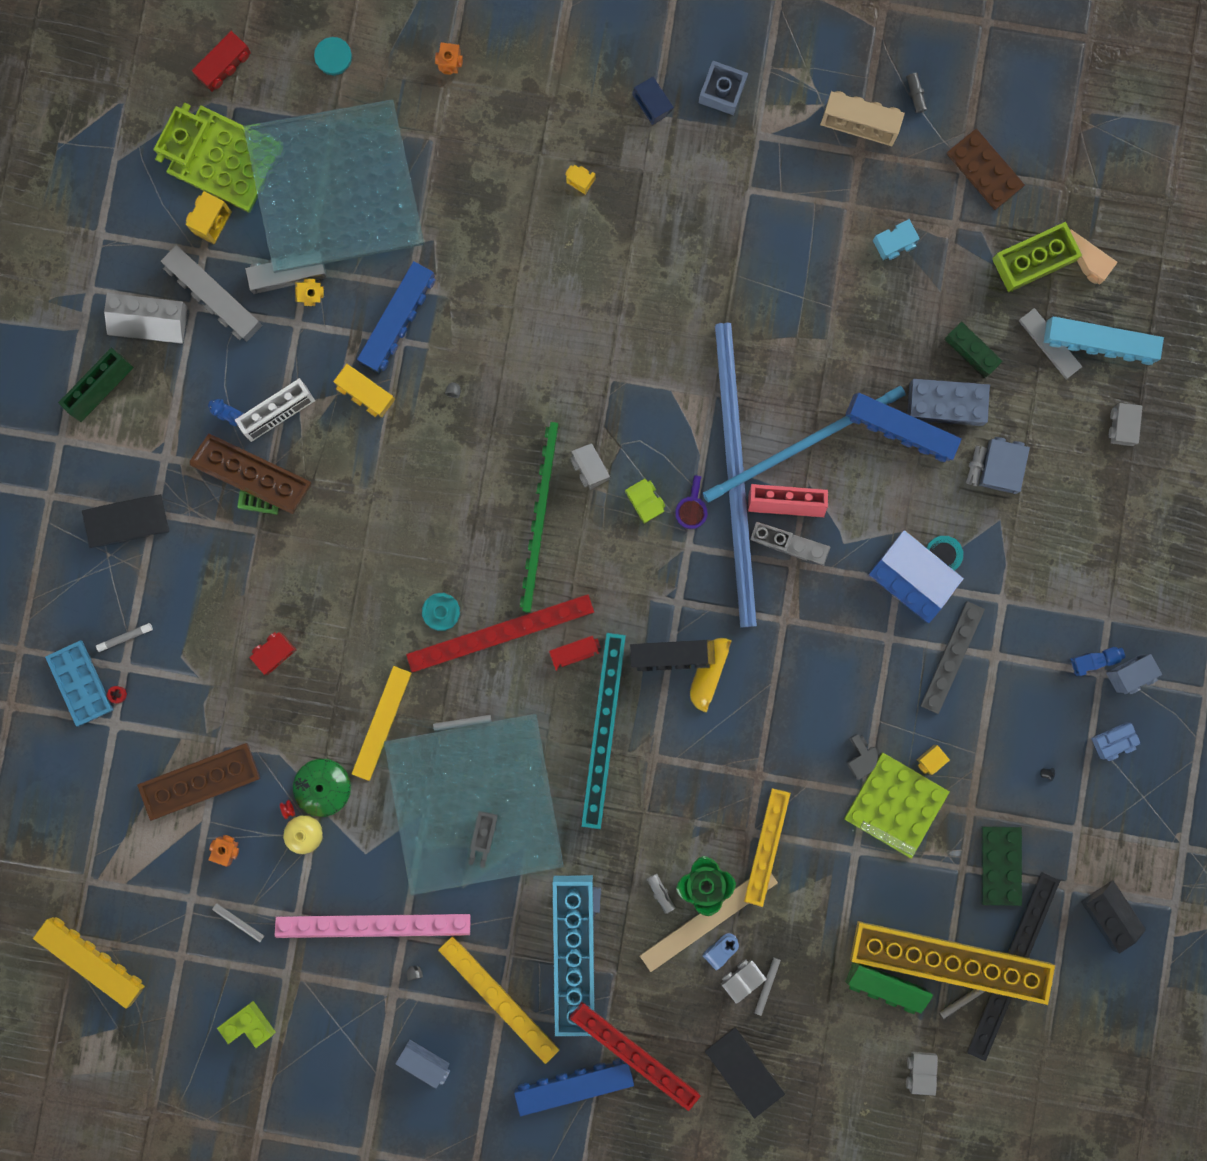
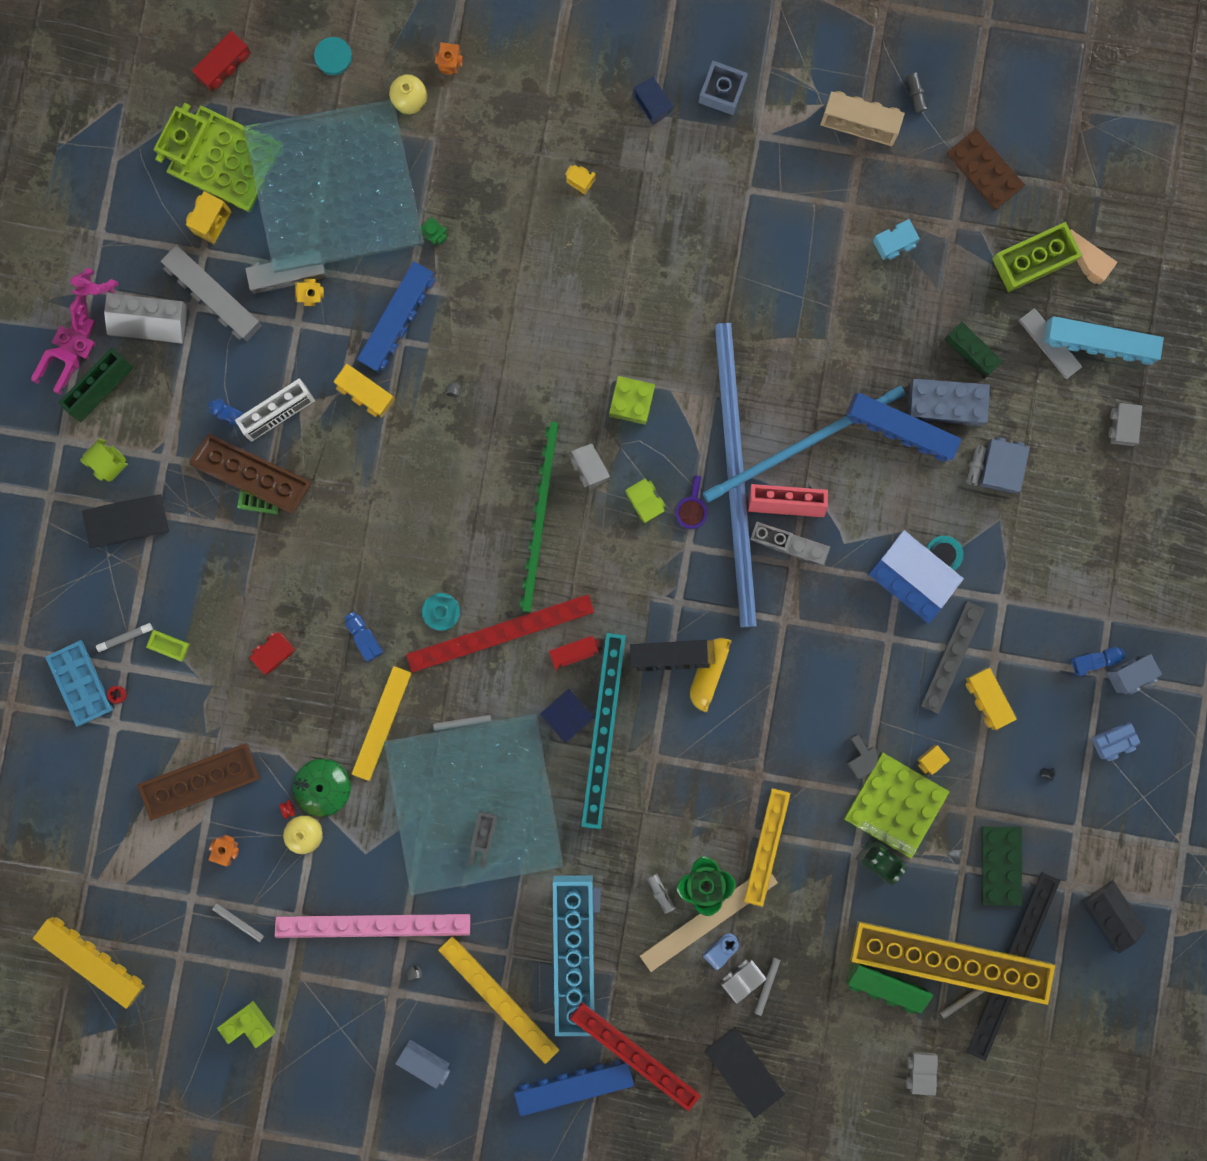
(74, 341): none -> dark pink piece
(104, 460): none -> lime brick
(167, 645): none -> lime tile
(363, 637): none -> blue piece
(408, 94): none -> light yellow cylinder
(434, 232): none -> green bracket
(567, 715): none -> clear blue brick
(632, 400): none -> lime brick
(884, 865): none -> dark green brick
(990, 699): none -> yellow brick

